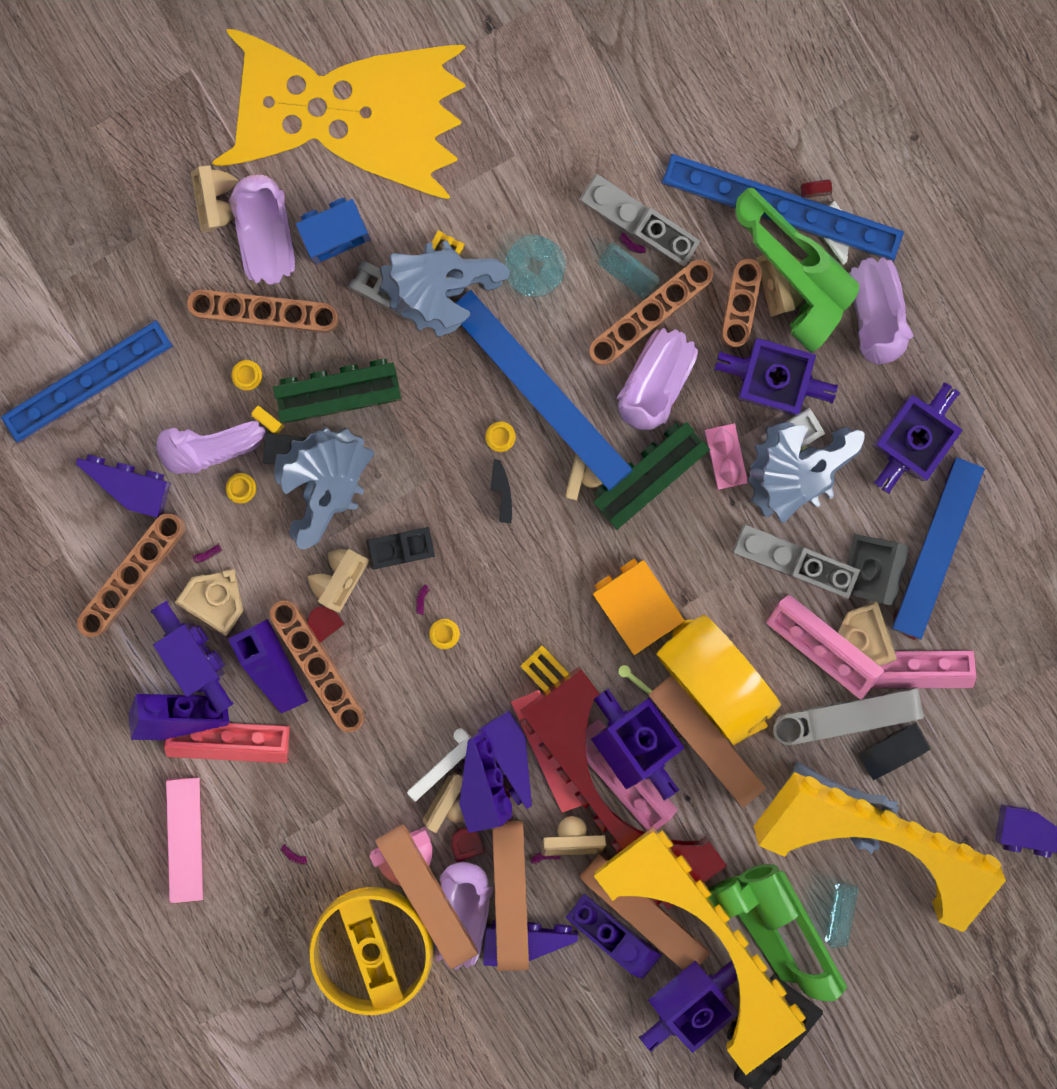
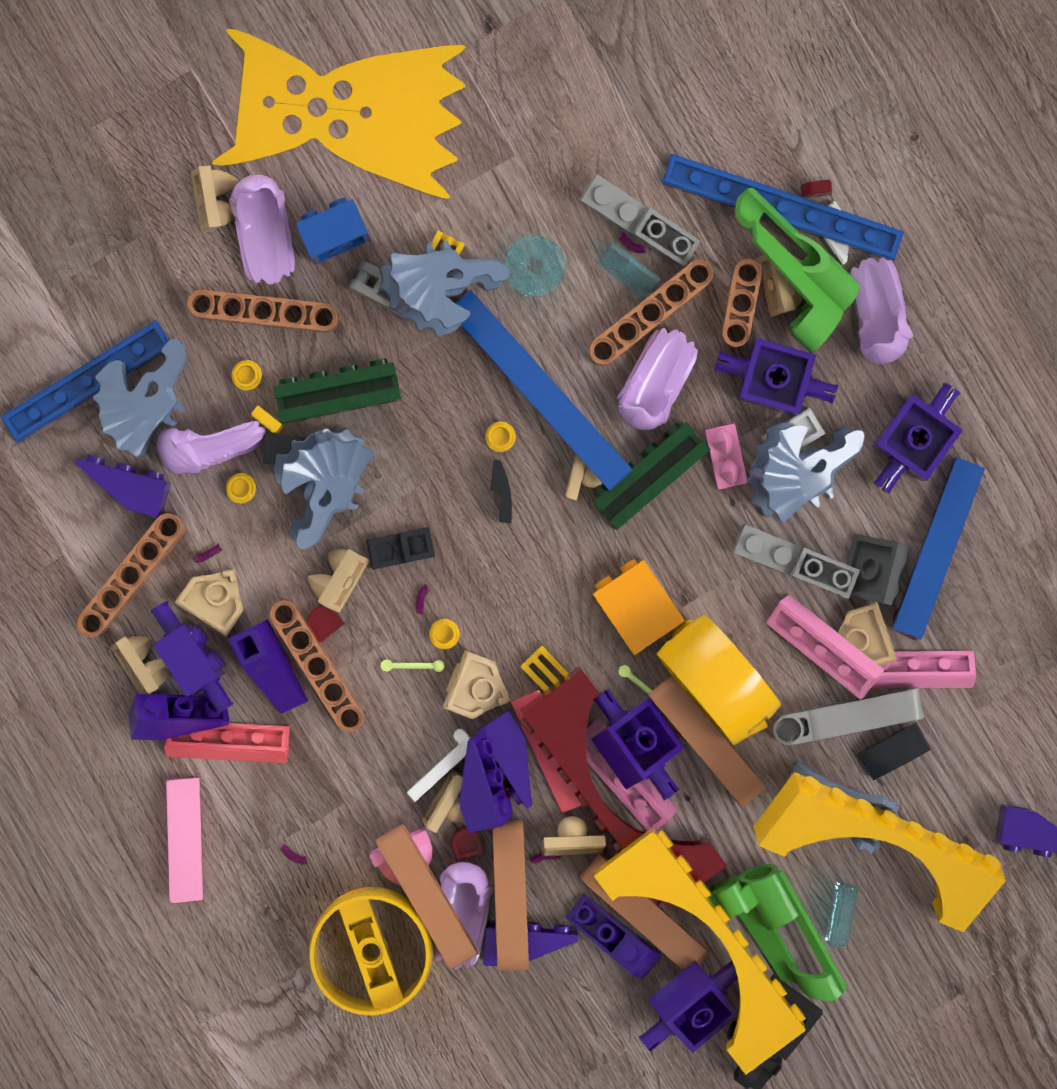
(130, 654): none -> tan tile
(132, 415): none -> sand blue animal
(387, 665): none -> yellowish green hinge
(475, 687): none -> tan plate

